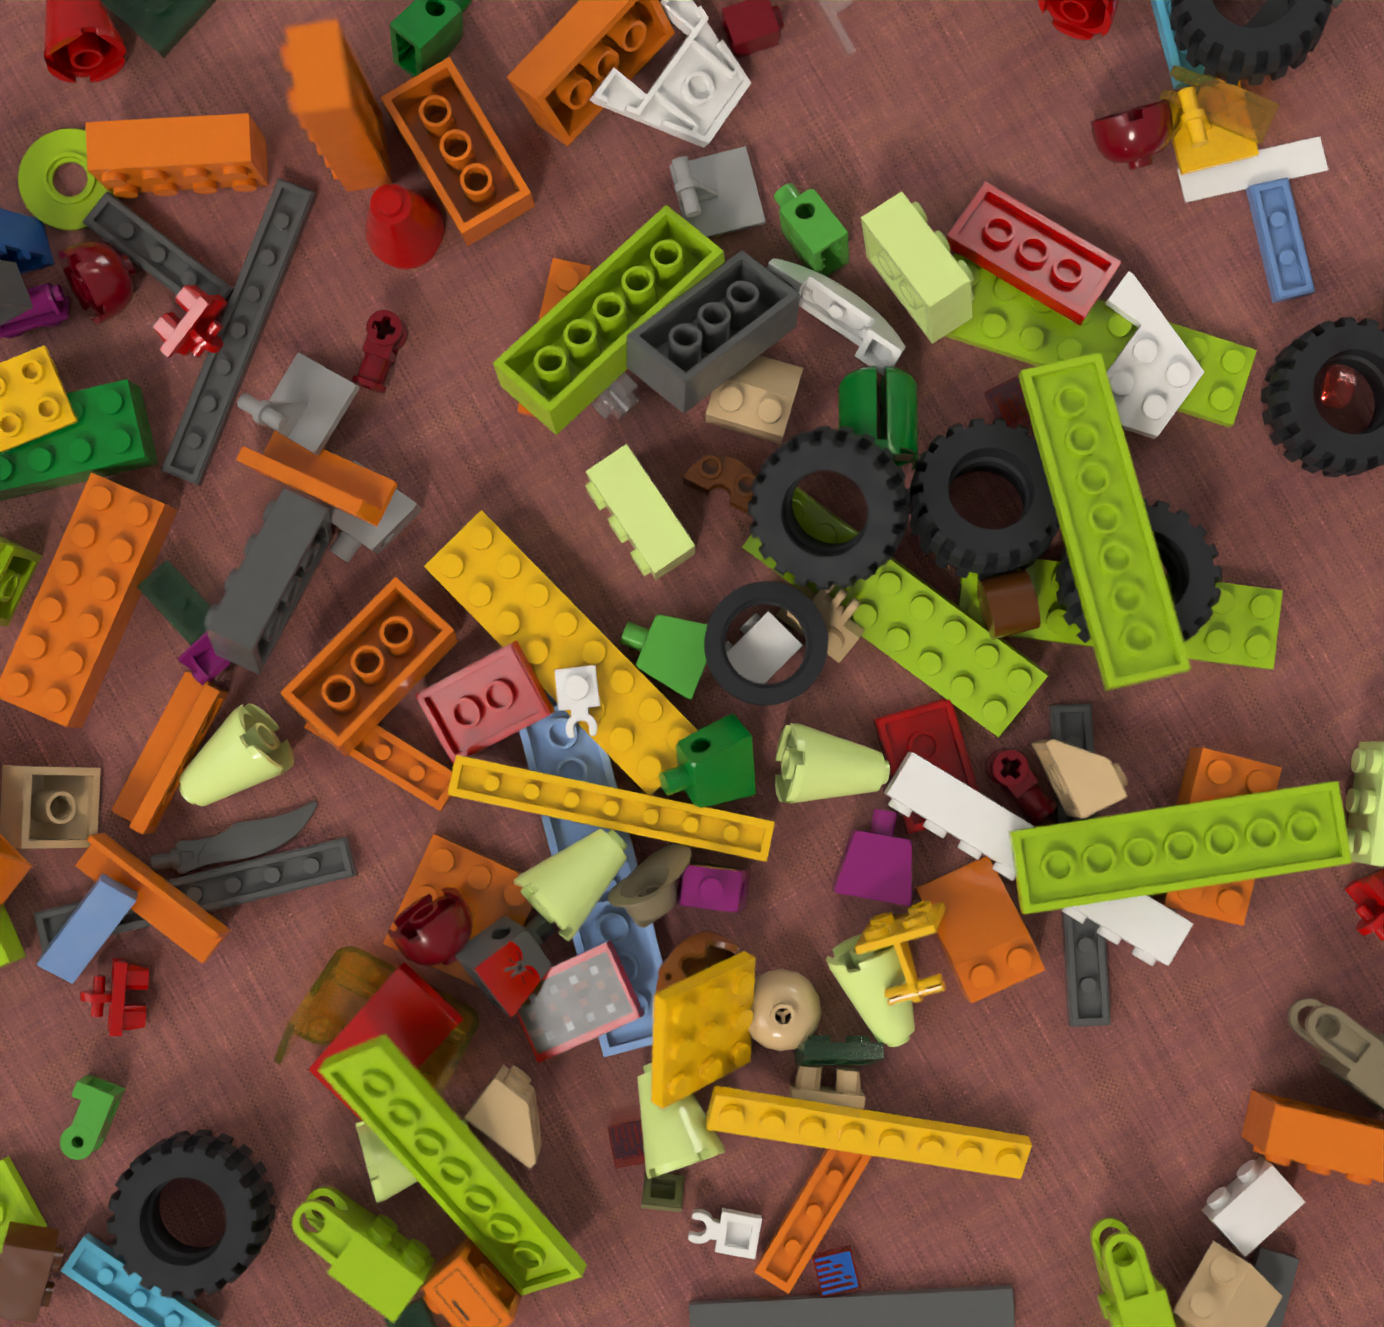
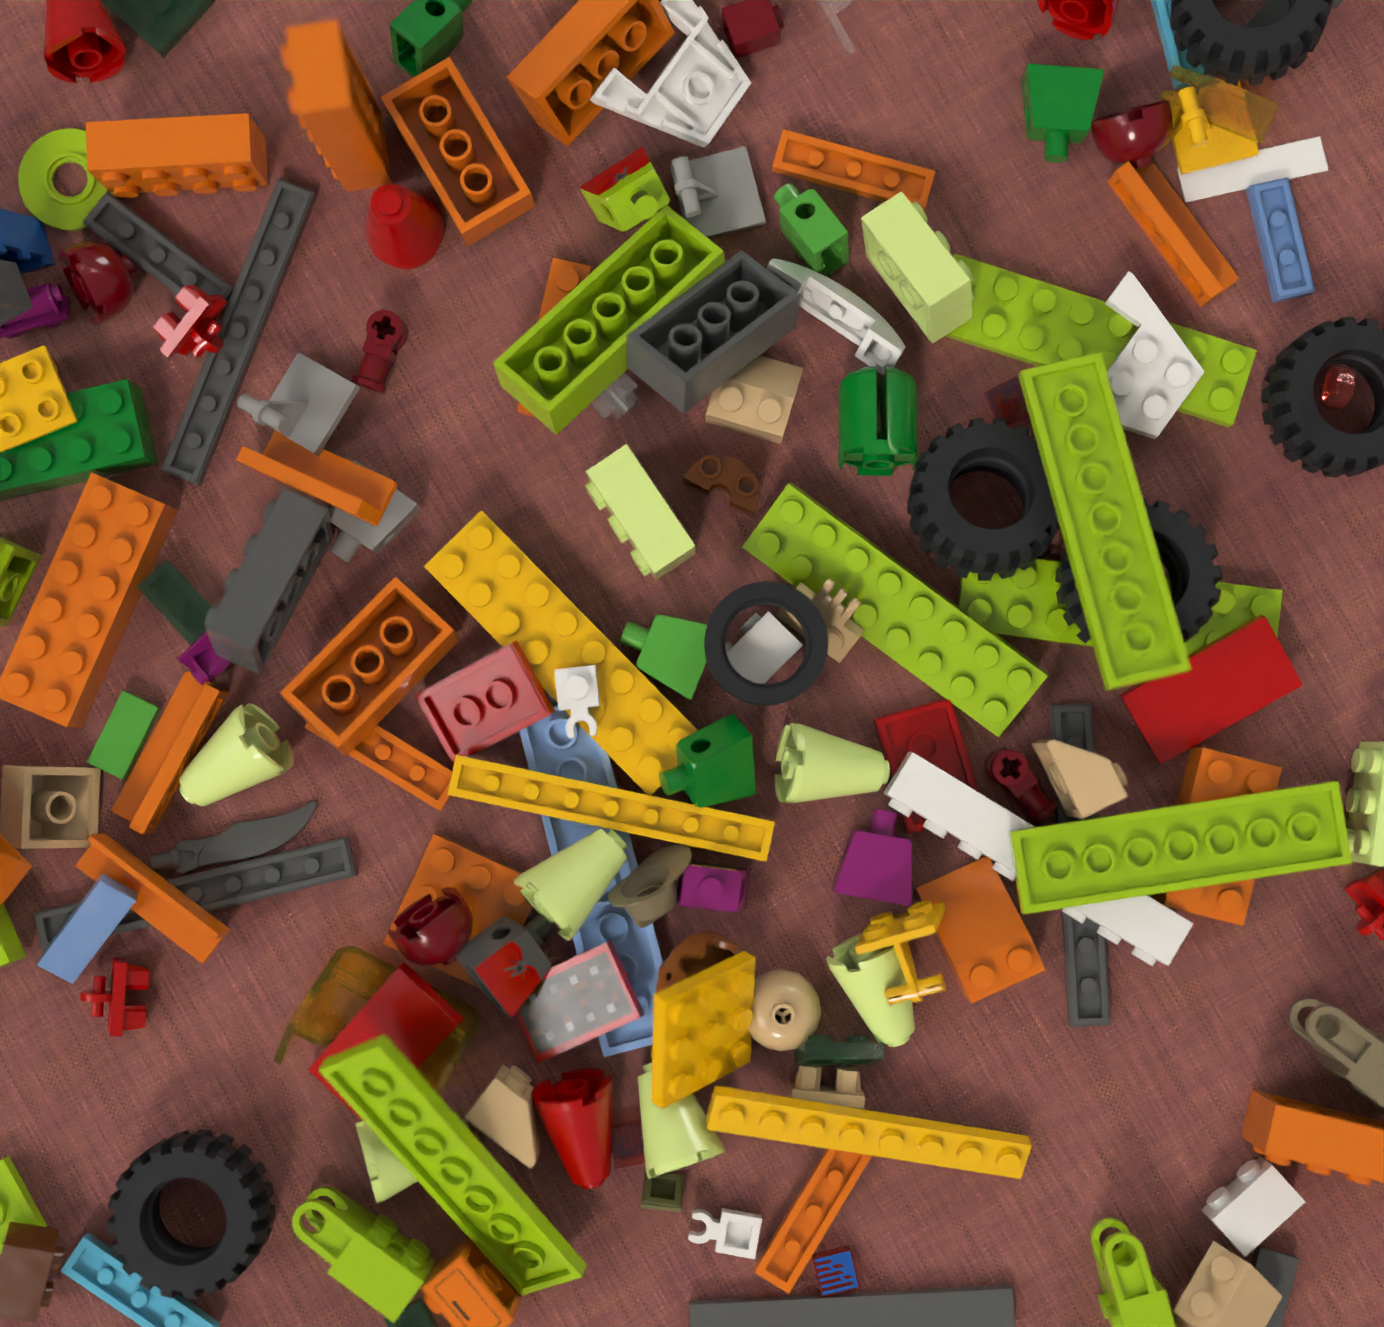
(93, 1118): bright green leg -> none
(124, 735): none -> bright green tile
(579, 1122): none -> red cone
(626, 192): none -> lime torso
(797, 550): black tyre -> none
(850, 169): none -> orange plate
(1008, 604): reddish brown piece -> none
(1032, 253): red plate -> none
(1059, 105): none -> green torso
(1173, 231): none -> orange panel
(1223, 687): none -> red tile

